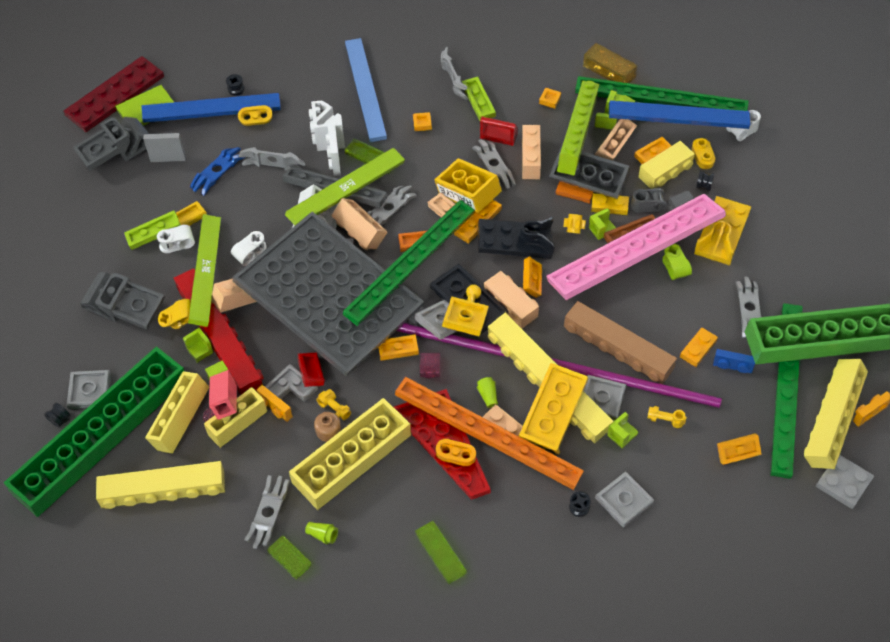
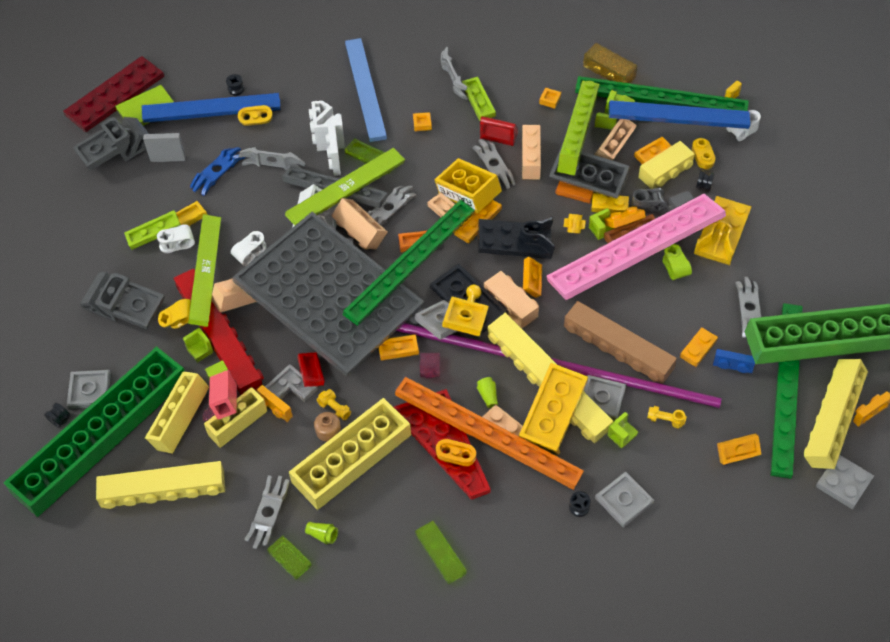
(619, 219): none -> light orange plate
(734, 90): none -> yellow tile

